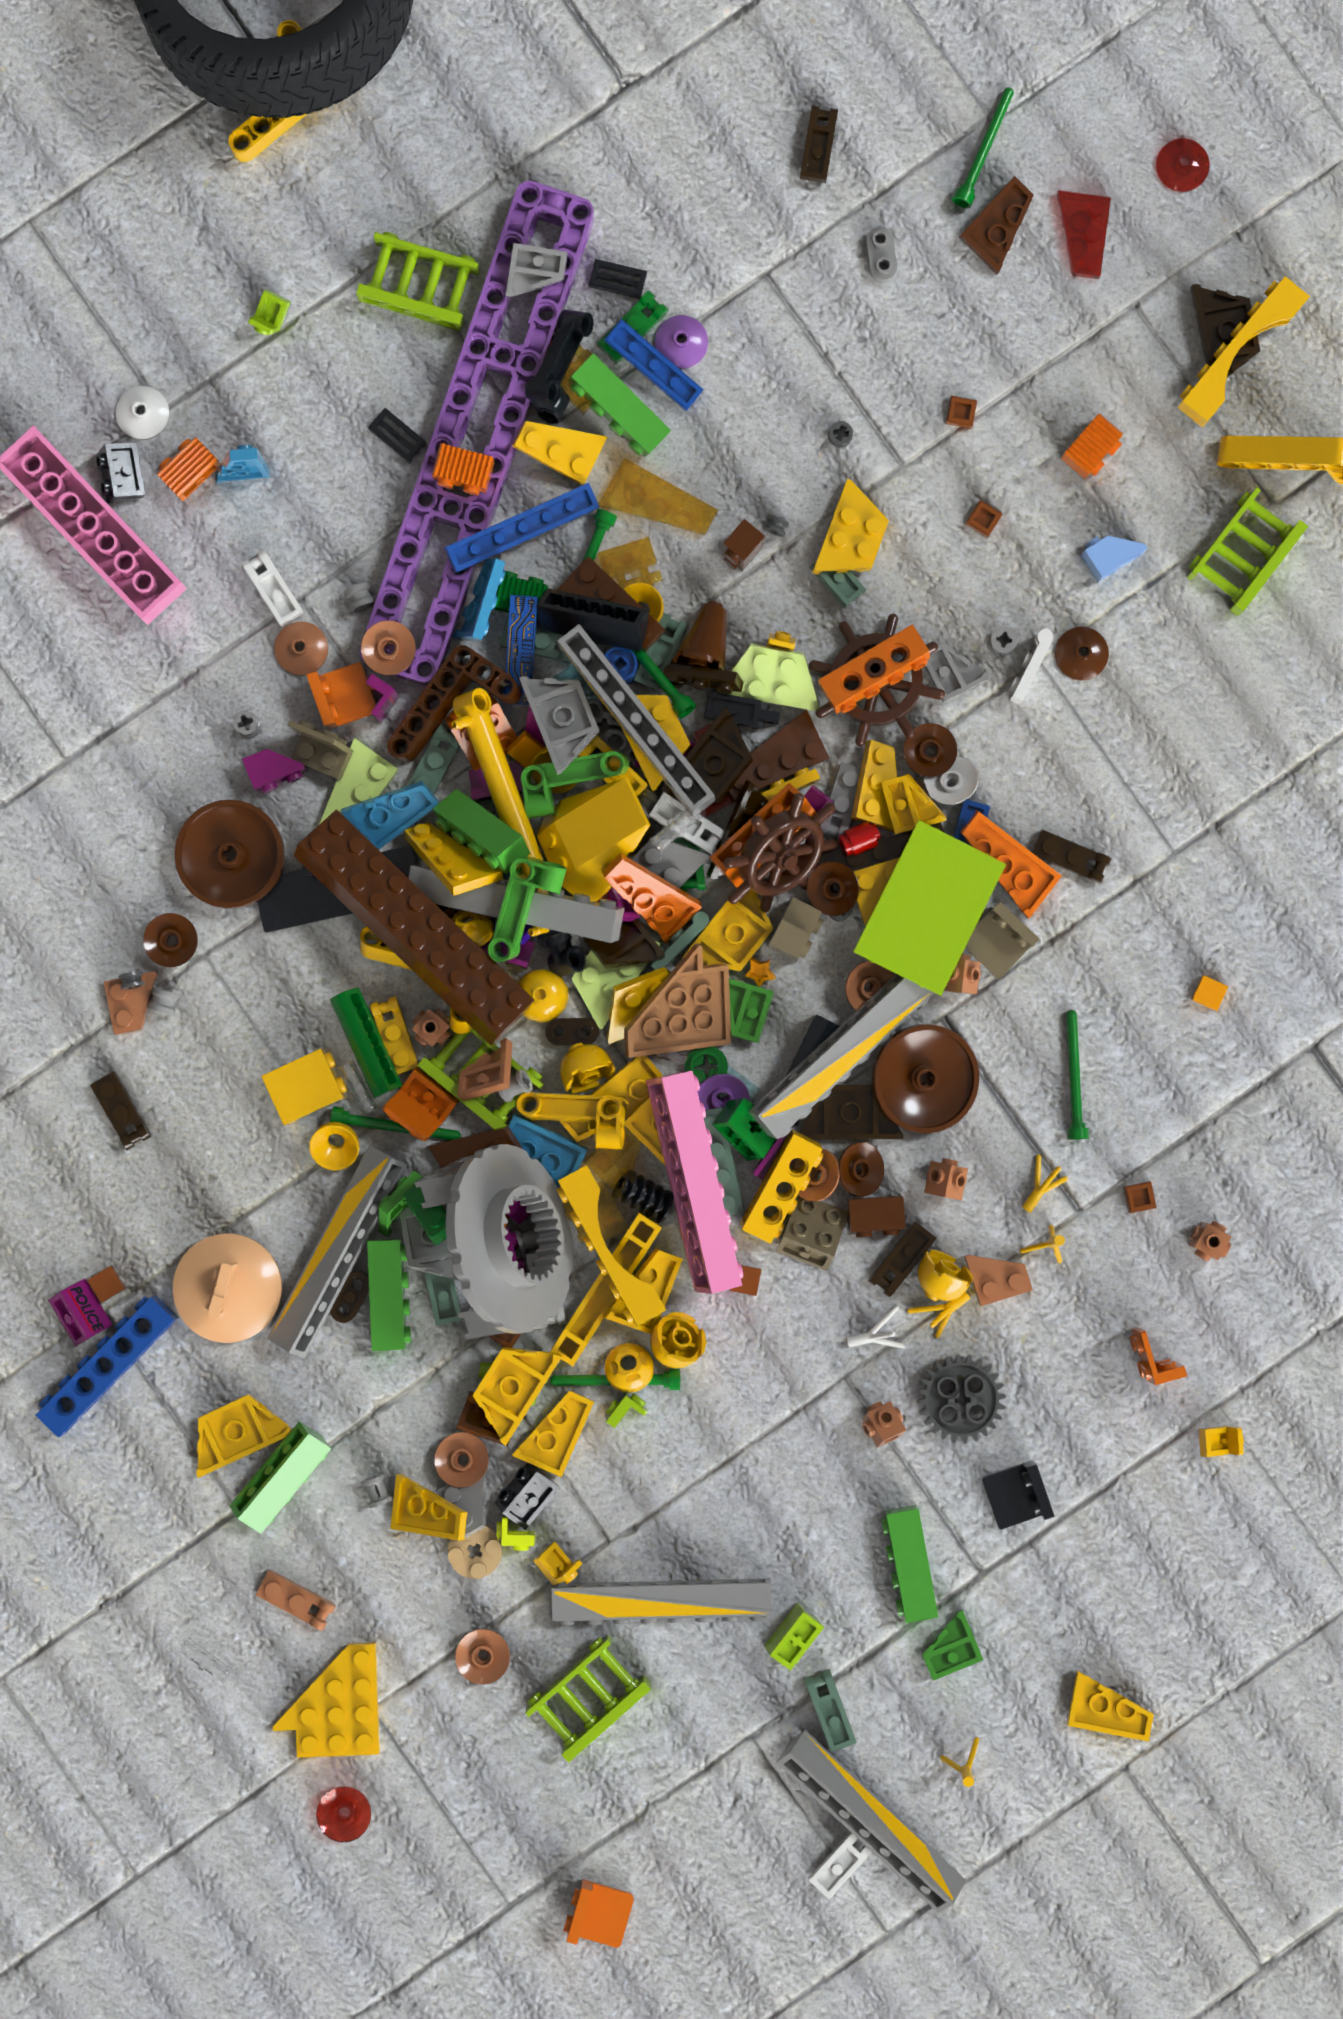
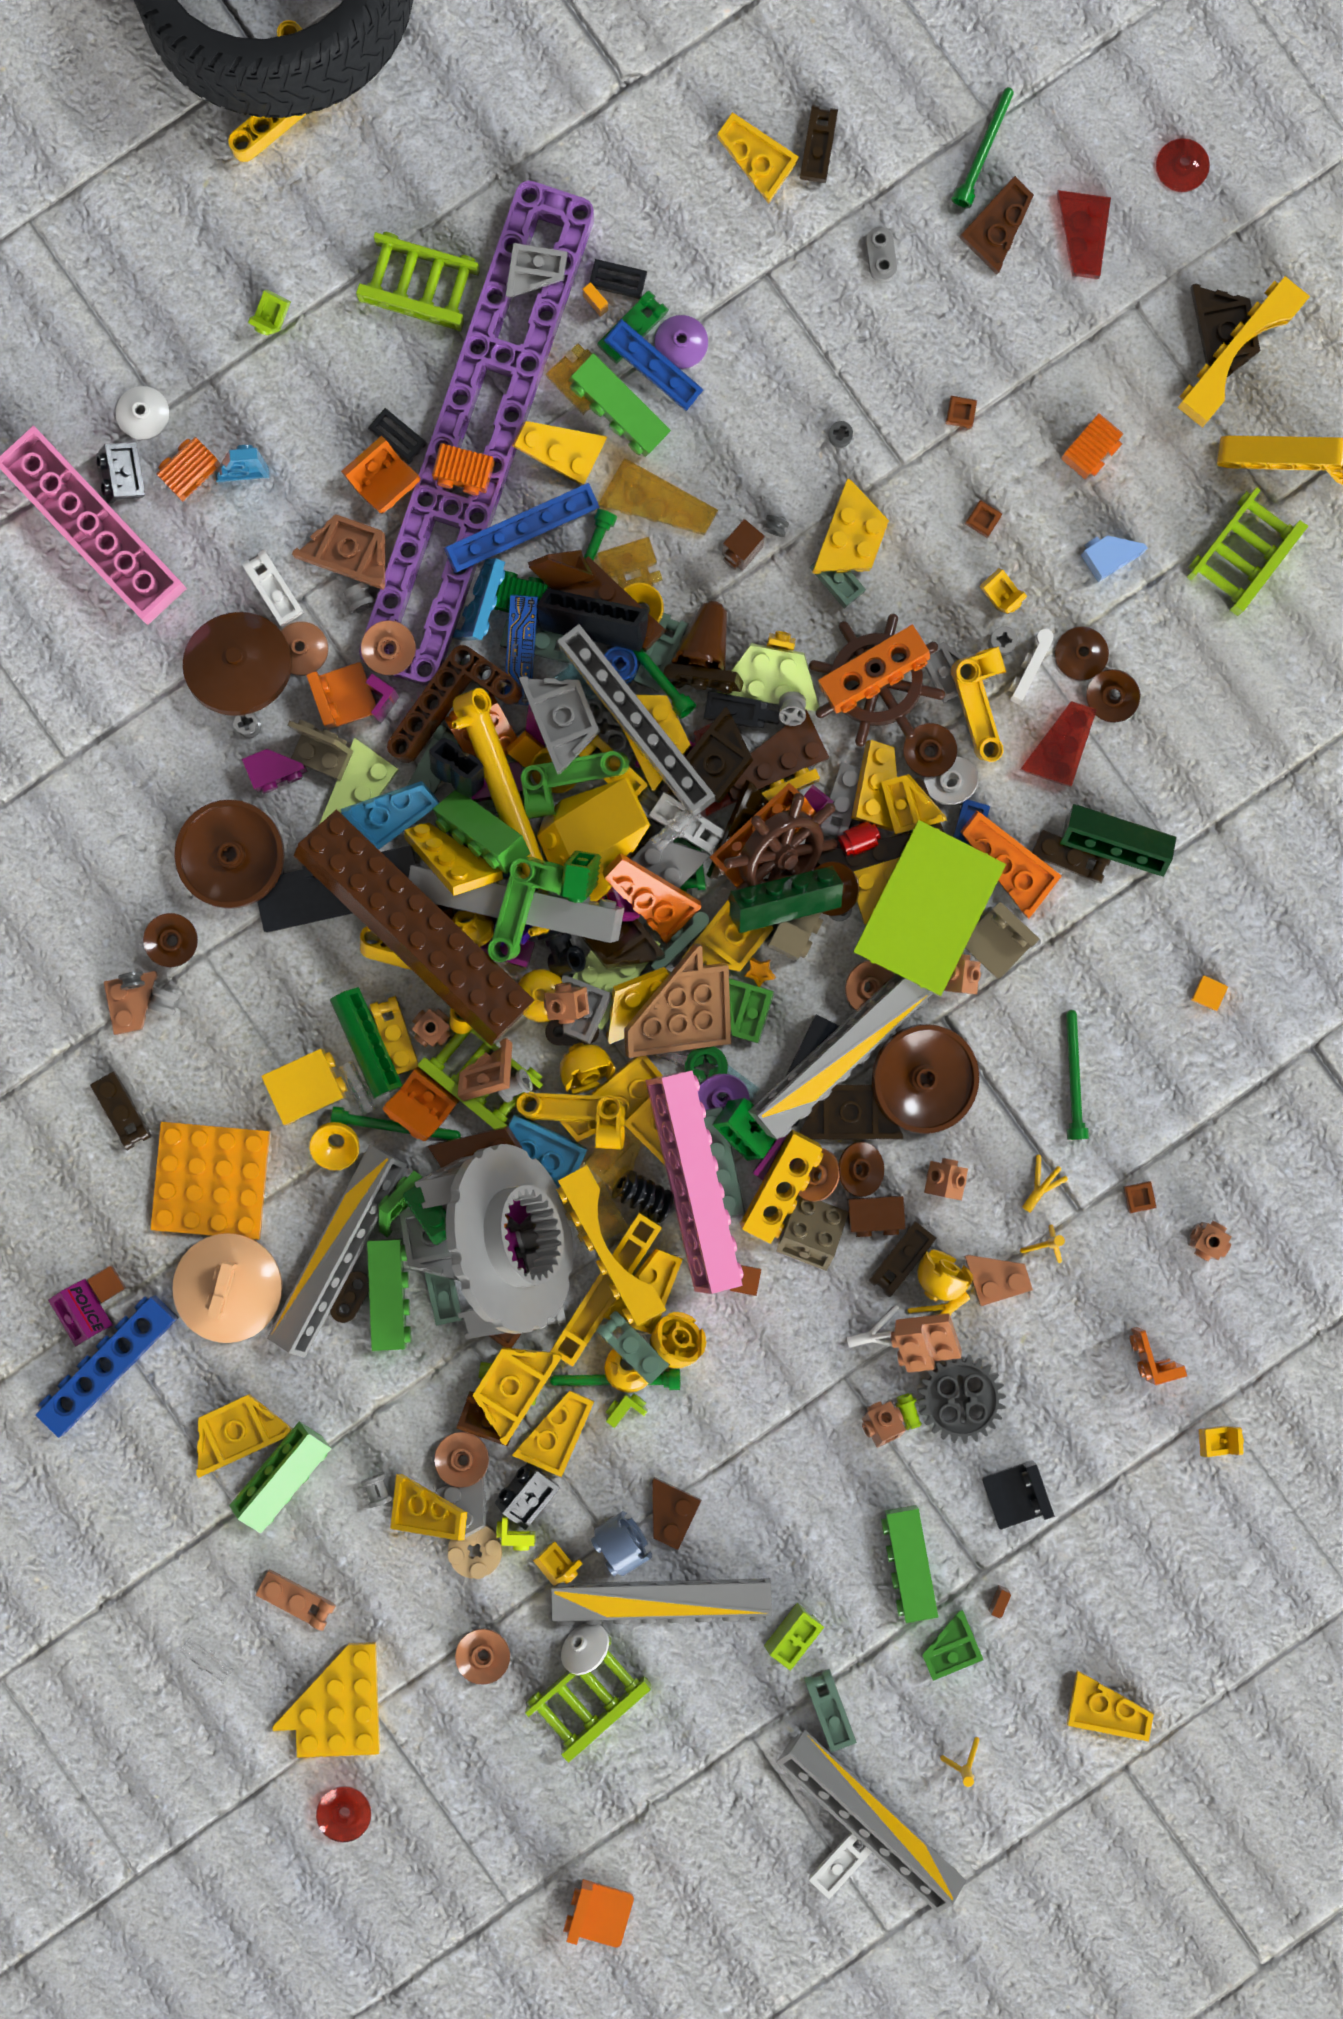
(210, 1180): none -> light orange plate
(237, 663): none -> reddish brown dish
(348, 550): none -> nougat wing
(380, 475): none -> orange bracket
(456, 767): none -> black brick
(545, 388): black piece -> none
(561, 569): none -> reddish brown slope
(566, 1003): none -> nougat brick
(580, 876): none -> green brick
(585, 1649): none -> white dish
(586, 1026): none -> light grey wing
(595, 299): none -> light orange tile
(621, 1544): none -> sand blue brick
(633, 1348): none -> sand green plate
(672, 1512): none -> reddish brown wing
(757, 154): none -> yellow wing
(786, 899): none -> dark green brick
(792, 708): none -> light grey wheel
(907, 1407): none -> lime pin
(925, 1341): none -> nougat plate
(975, 701): none -> yellow piece
(999, 1602): none -> dark orange tile
(1002, 592): none -> yellow bracket
(1062, 747): none -> clear red wing
(1109, 707): none -> reddish brown dish
(1118, 840): none -> dark green brick

